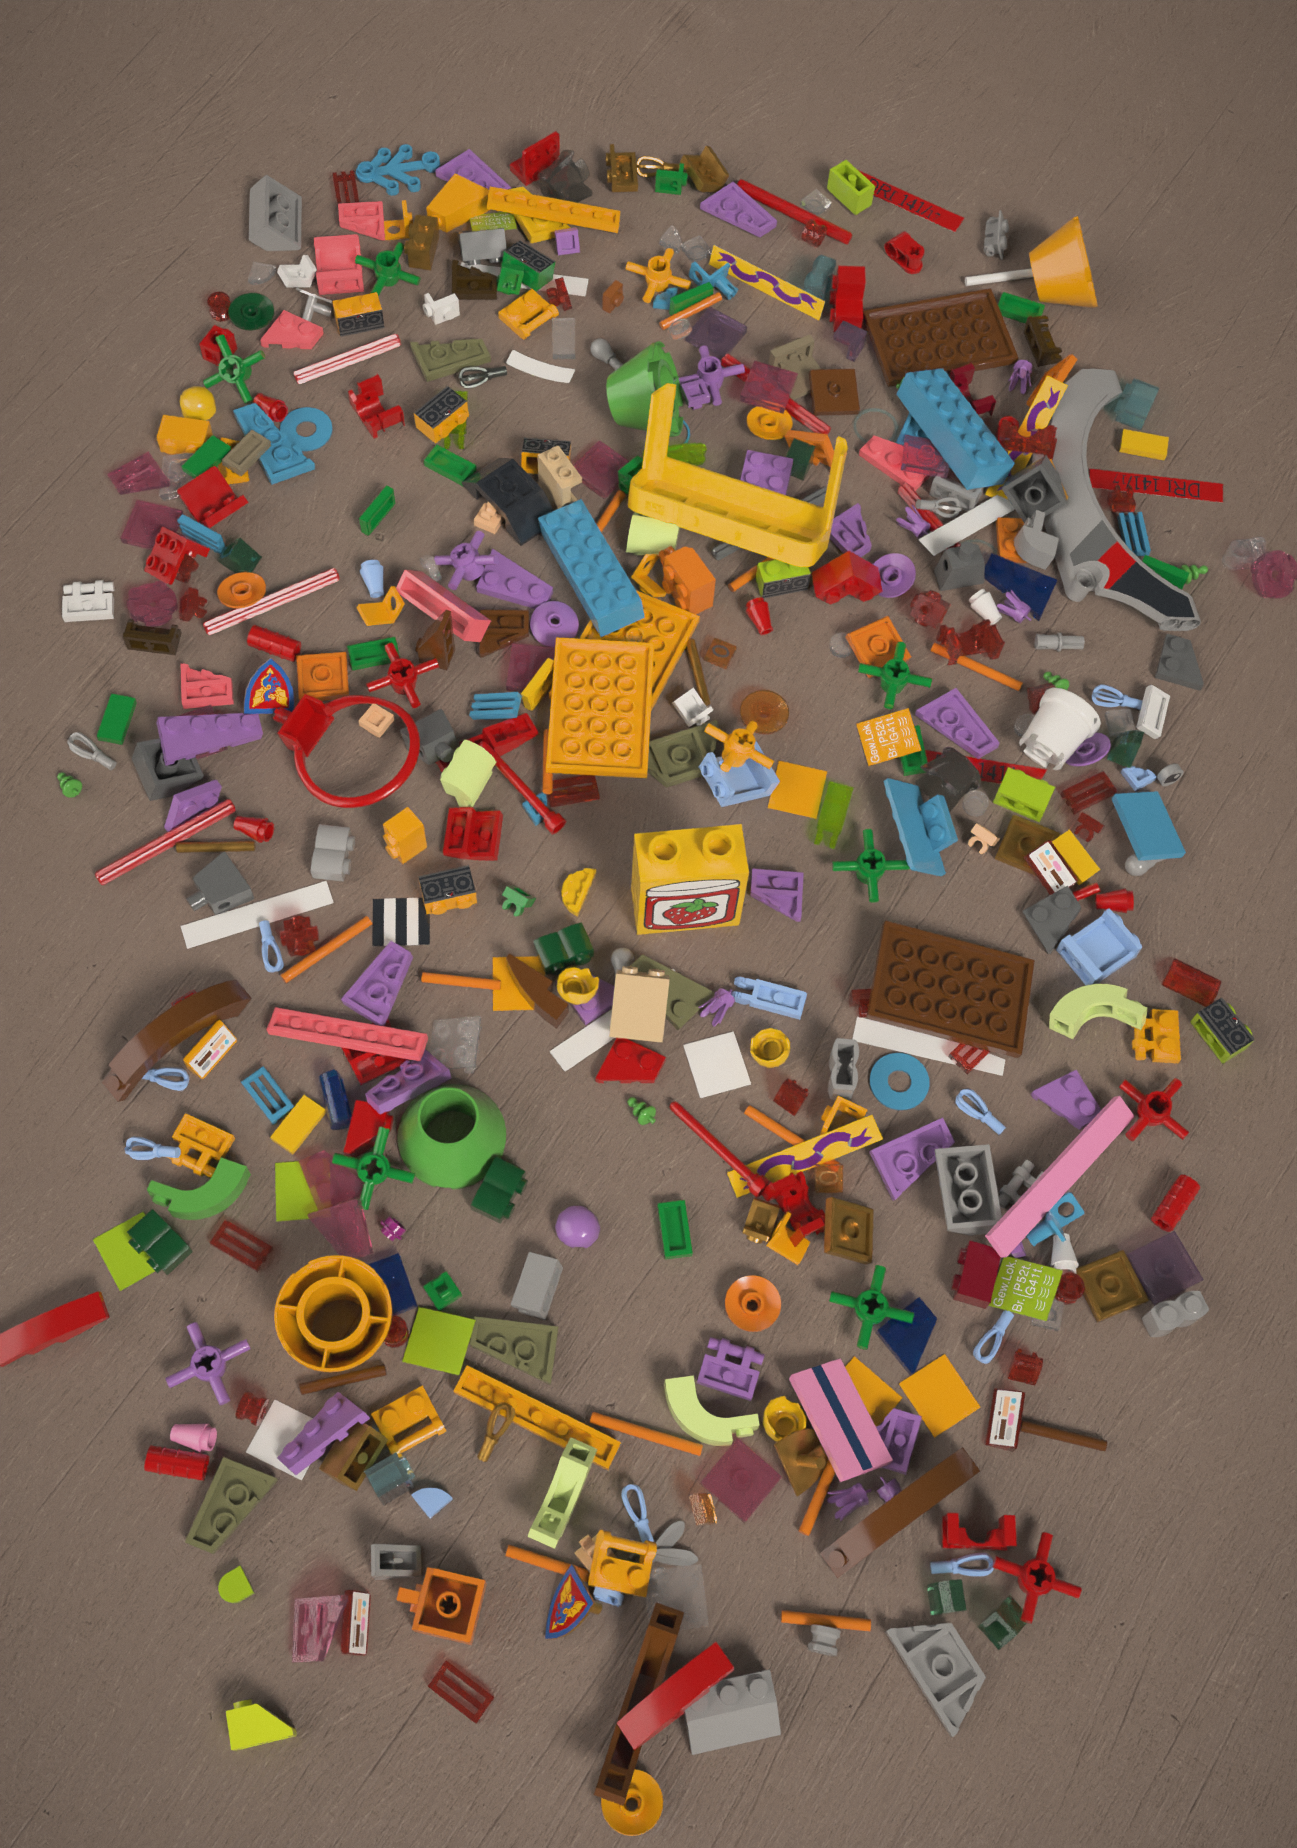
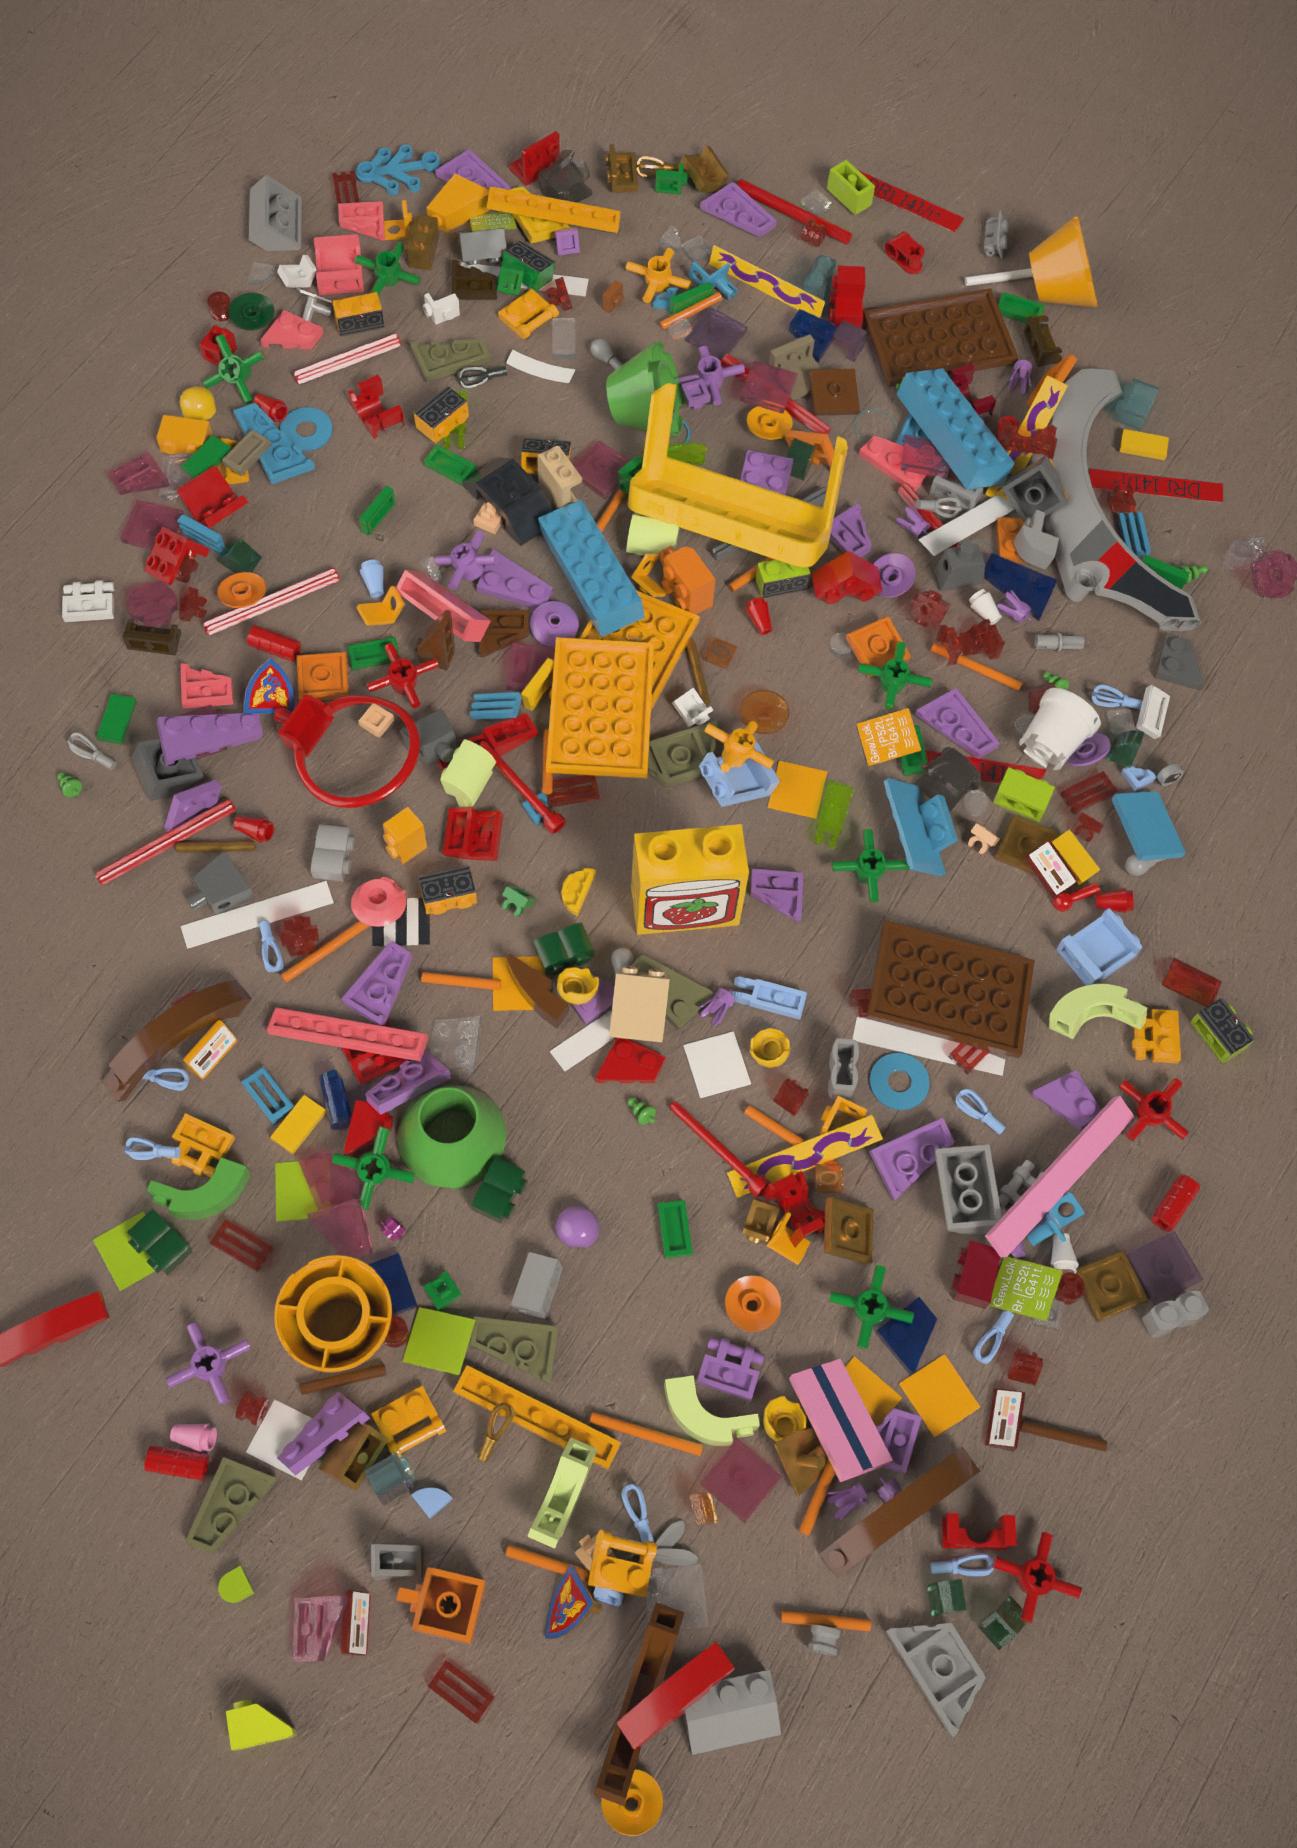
(378, 902): none -> coral piece
(819, 329): none -> clear blue wing
(1052, 917): dark grey wing -> none

